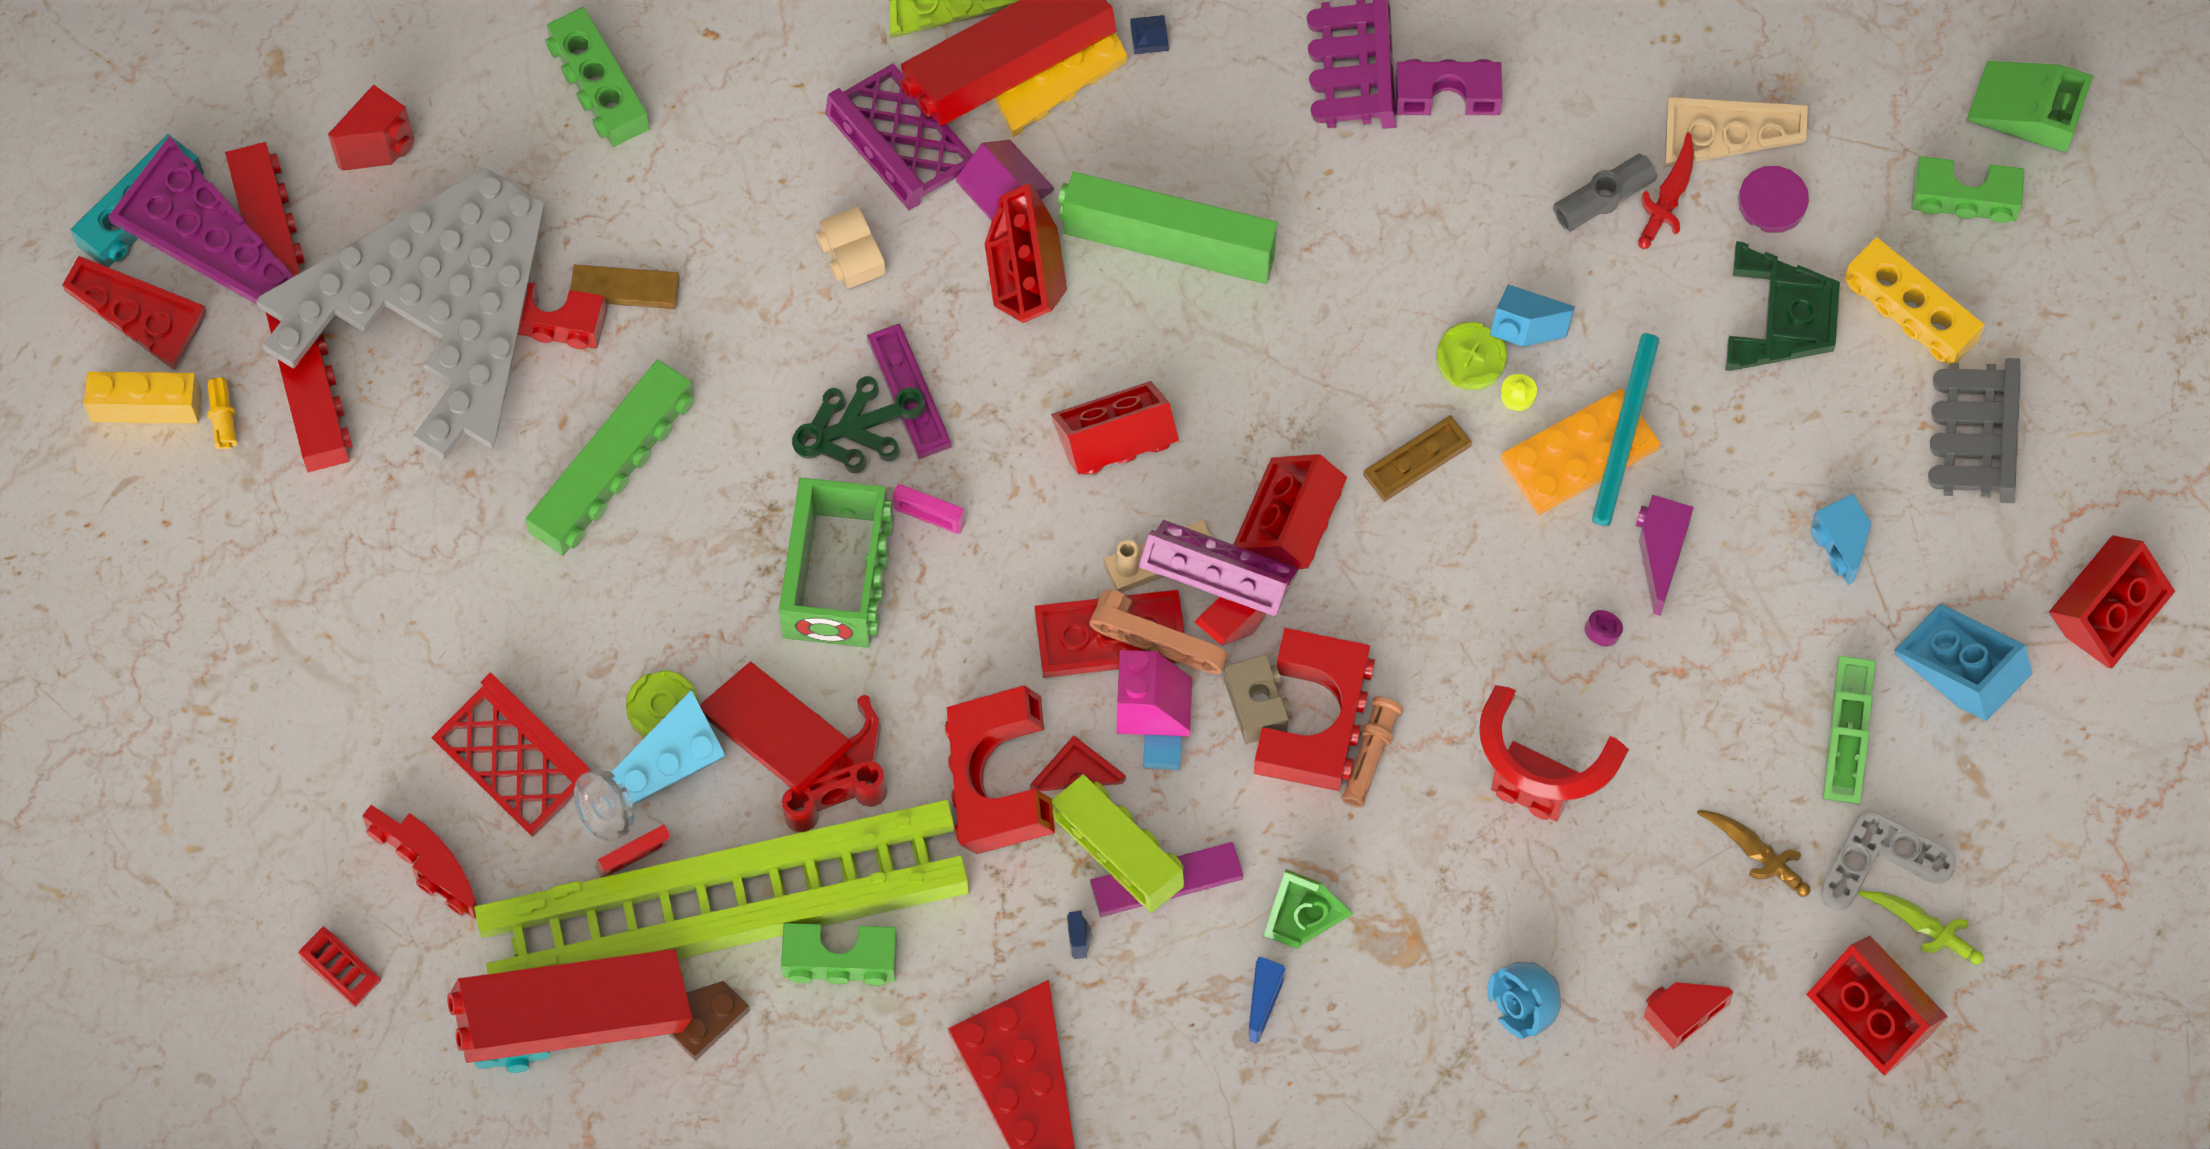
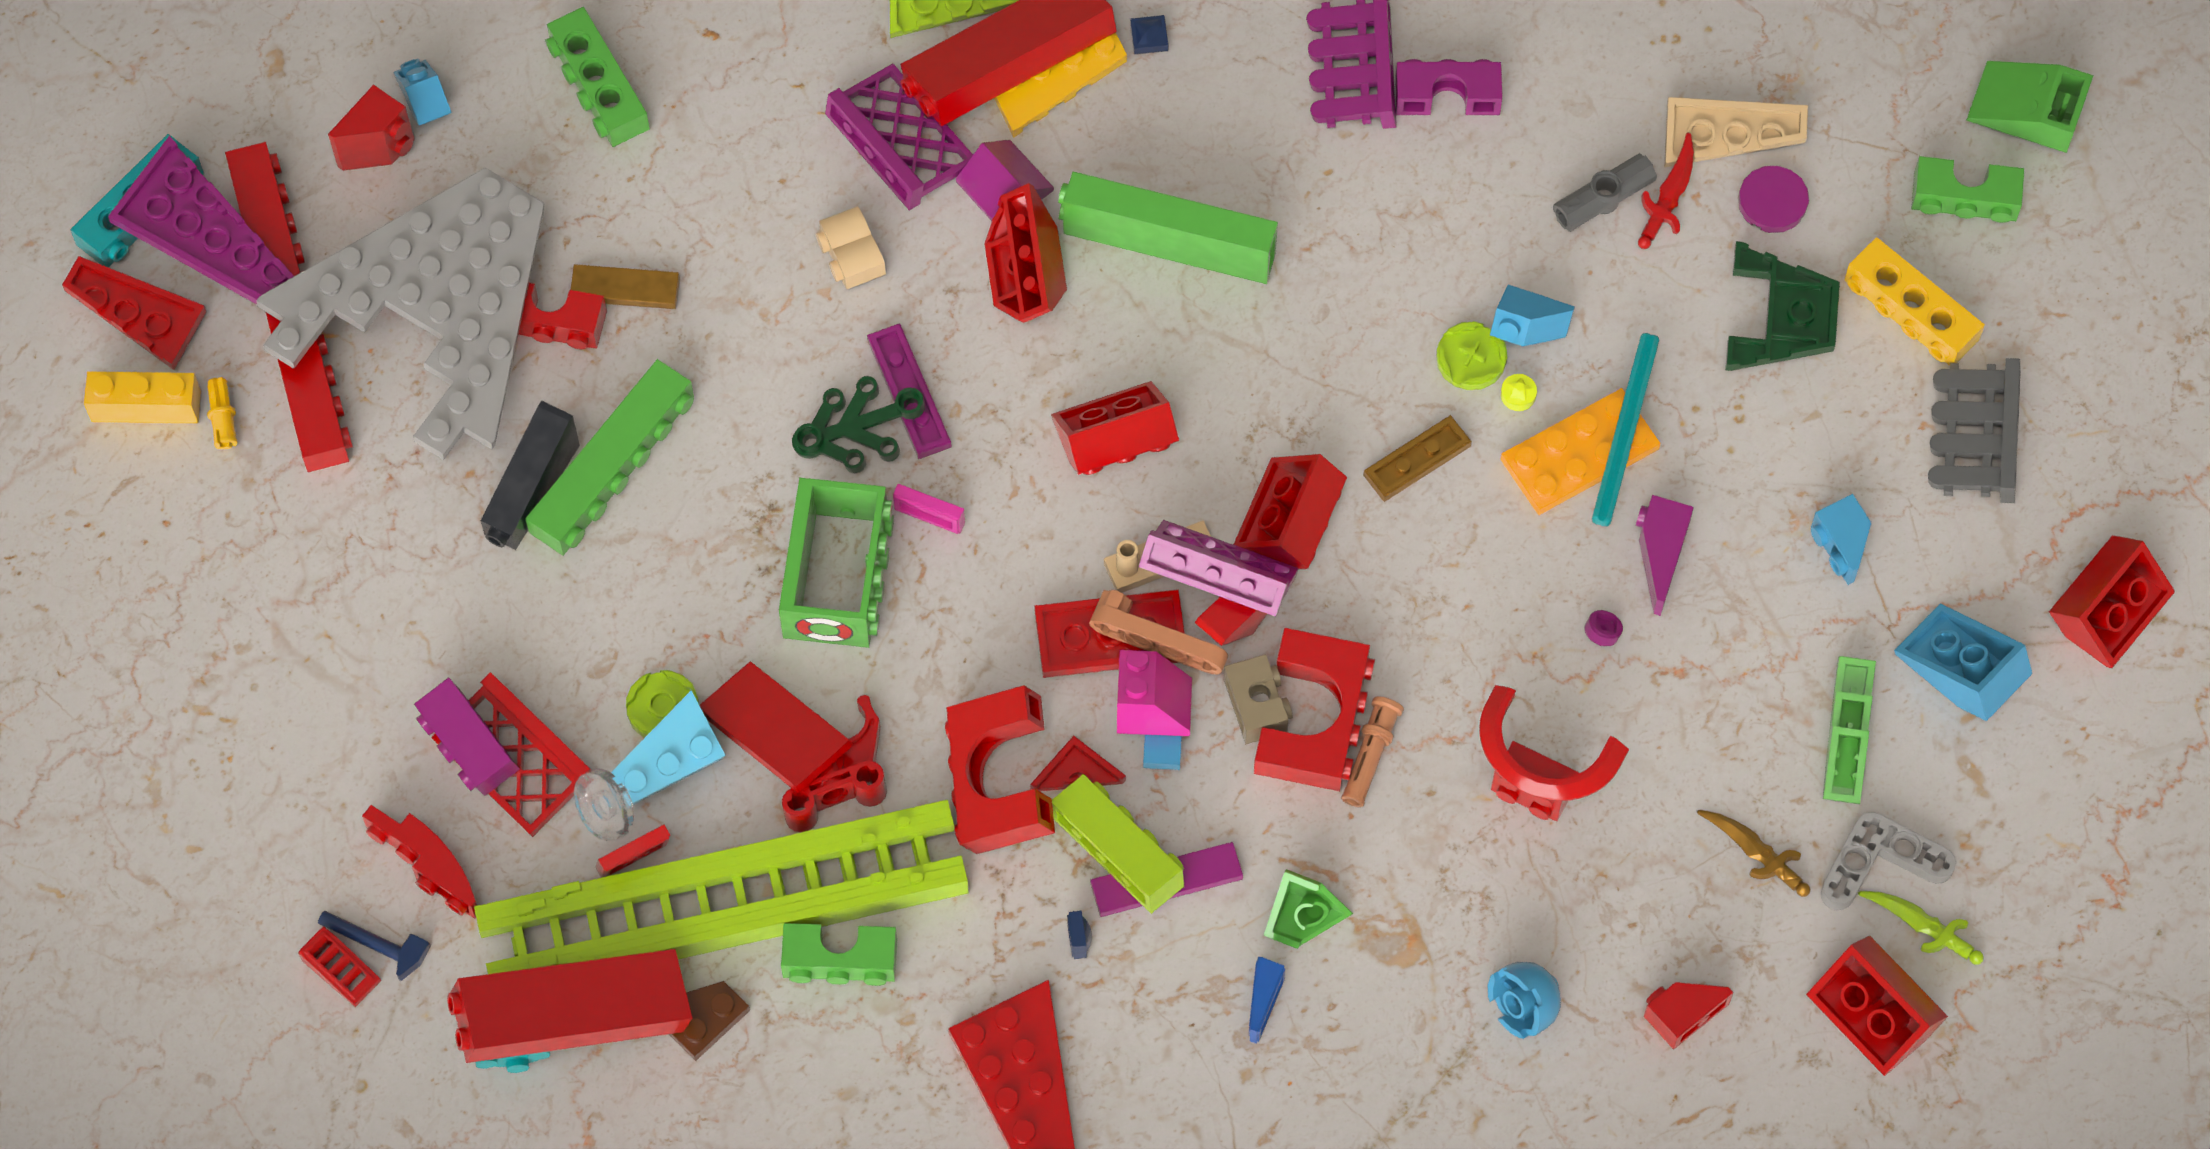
(408, 956): none -> dark blue piece
(422, 91): none -> dark azure slope
(465, 738): none -> magenta brick
(533, 470): none -> black slope

